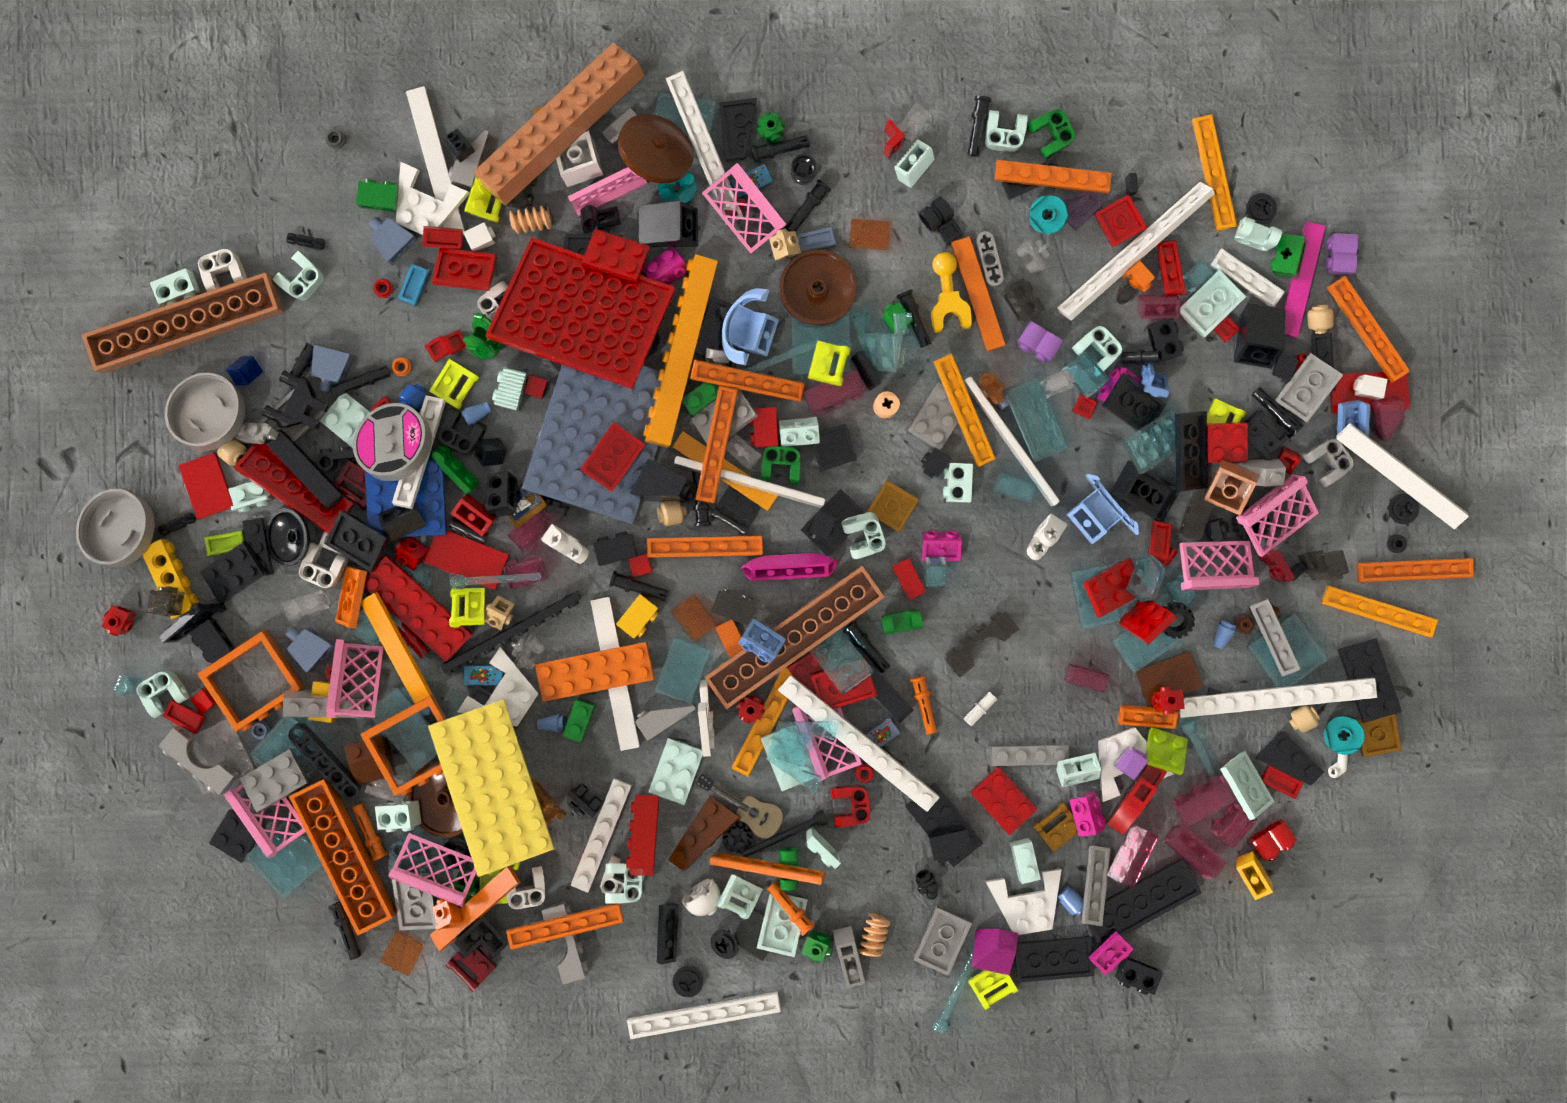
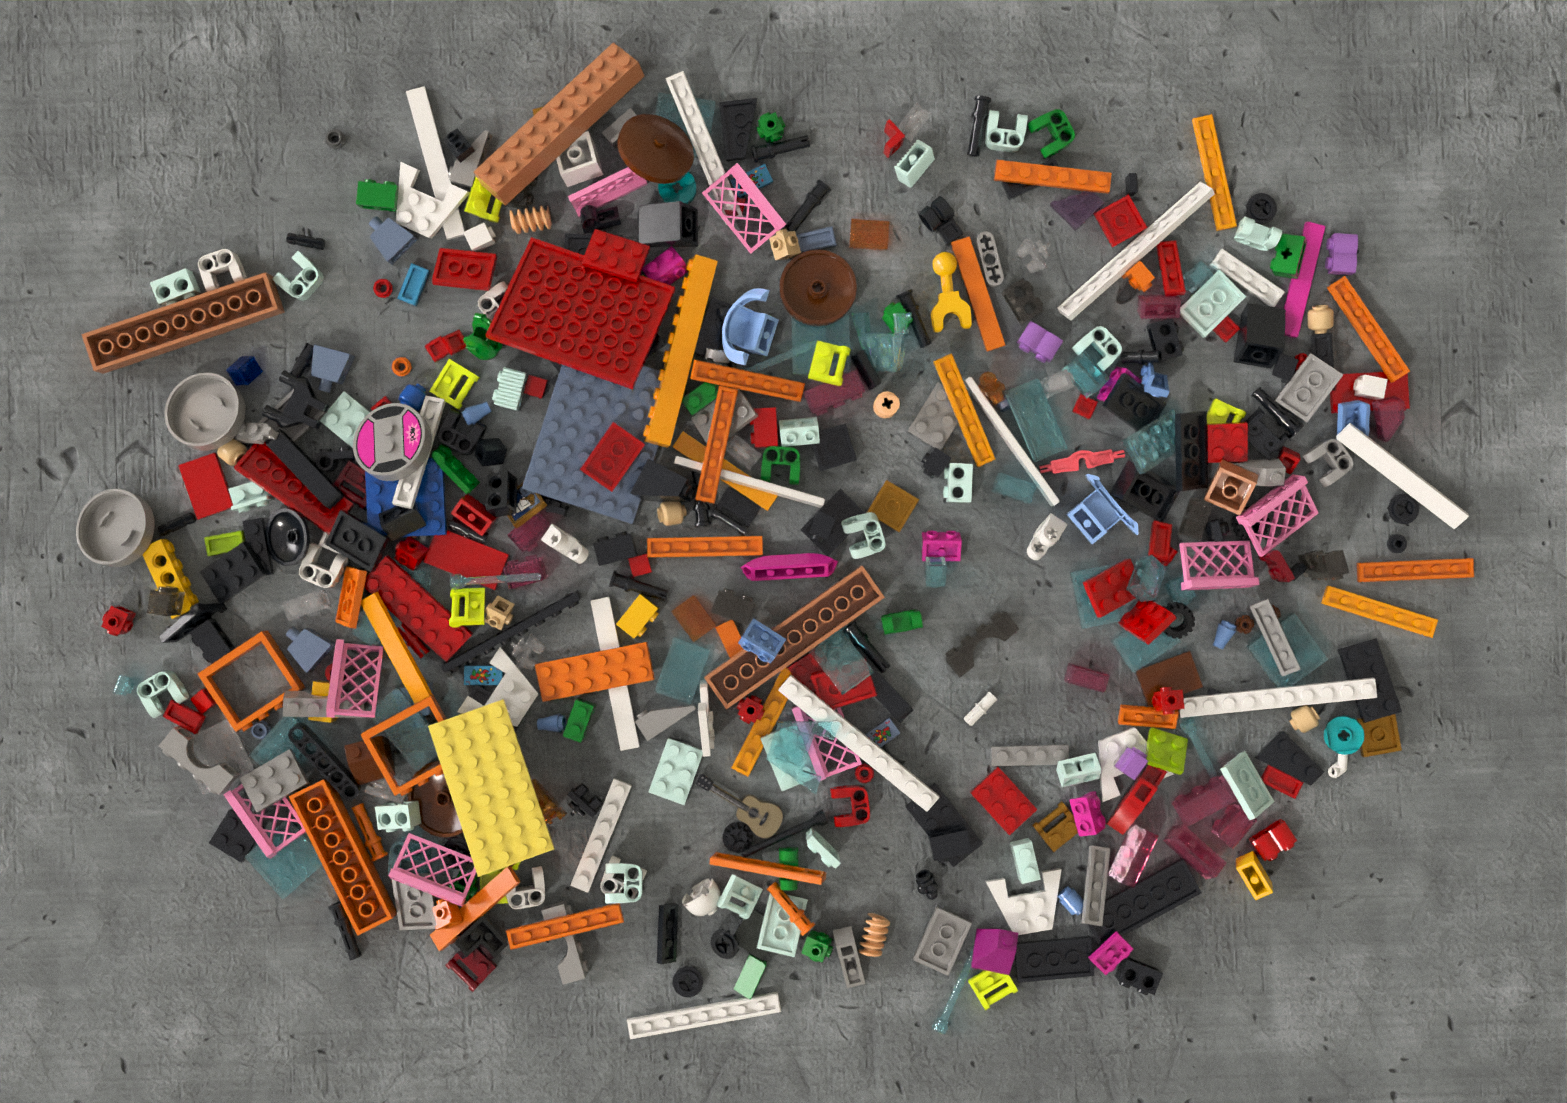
(365, 379): black pin -> none
(402, 953): clear orange piece -> none
(442, 237): red tile -> none
(644, 835): red brick -> none
(705, 829): reddish brown wing -> none
(750, 976): none -> slope
(803, 169): black wheel -> none
(908, 579): red tile -> none
(920, 694): orange pin -> none
(1037, 214): teal plate -> none
(1072, 462): none -> coral piece

